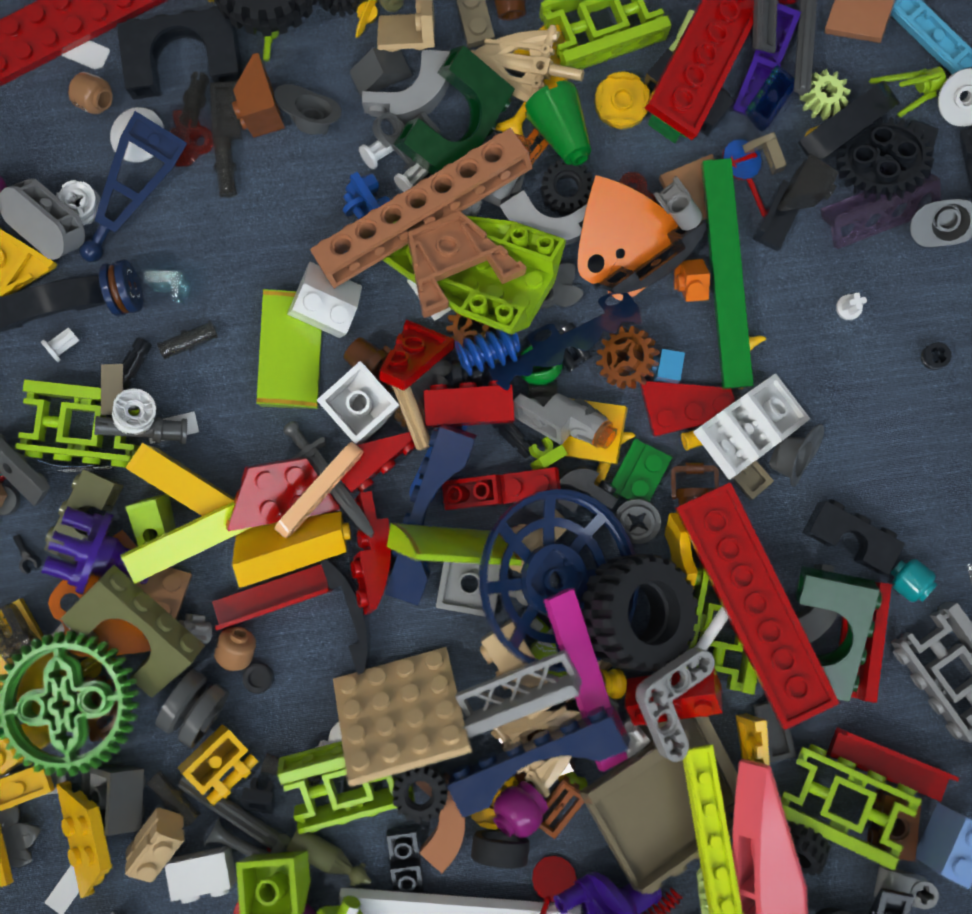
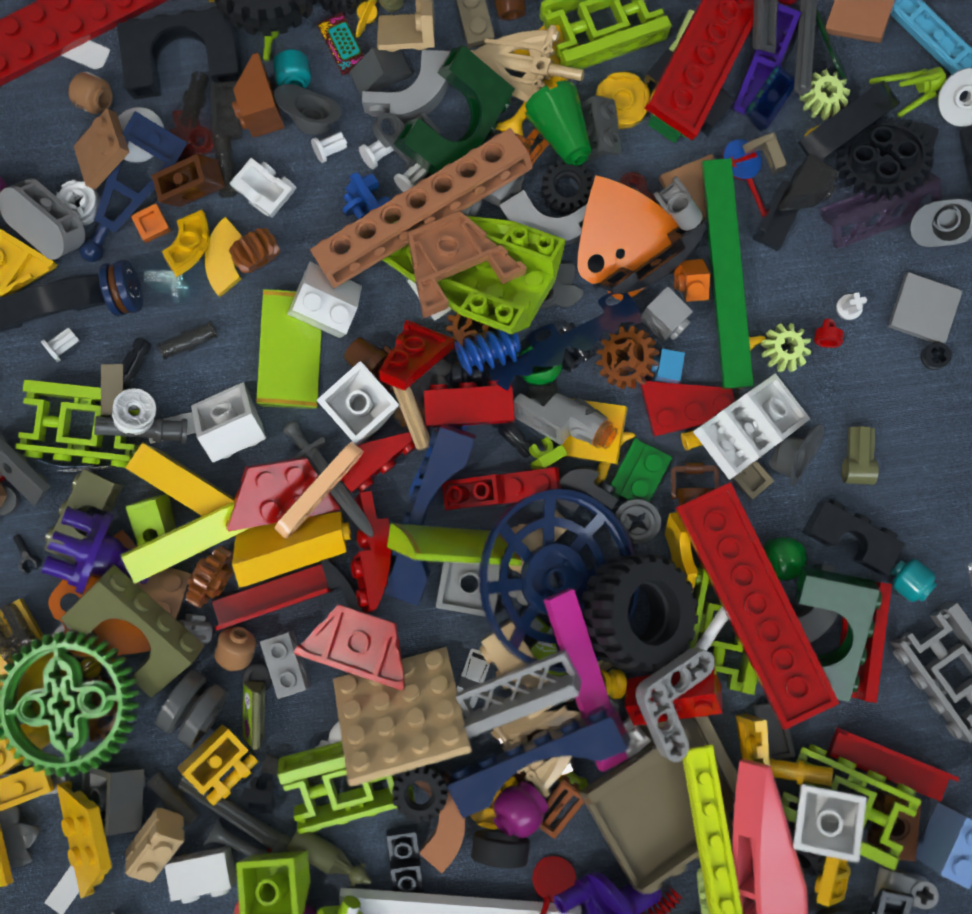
(101, 149): none -> medium nougat plate
(150, 223): none -> orange tile
(188, 180): none -> reddish brown brick
(189, 244): none -> yellow tile
(210, 577): none -> dark orange gear
(218, 262): none -> yellow tile
(227, 422): none -> white slope
(253, 713): none -> olive slope
(254, 250): none -> dark orange gear
(262, 188): none -> white cylinder
(285, 668): none -> light grey brick
(292, 68): none -> teal head
(328, 146): none -> white piece
(340, 42): none -> tile
(357, 645): none -> wing
(473, 673): none -> white sticker
(602, 127): none -> dark grey bracket
(666, 315): none -> light grey brick
(784, 358): none -> yellowish green gear
(786, 557): none -> green hair
(801, 772): none -> yellow pin
(829, 335): none -> red tile
(829, 822): none -> white slope
(834, 55): none -> dark green piece
(834, 881): none -> yellow wing
(860, 465): none -> olive piece
(925, 308): none -> light grey tile

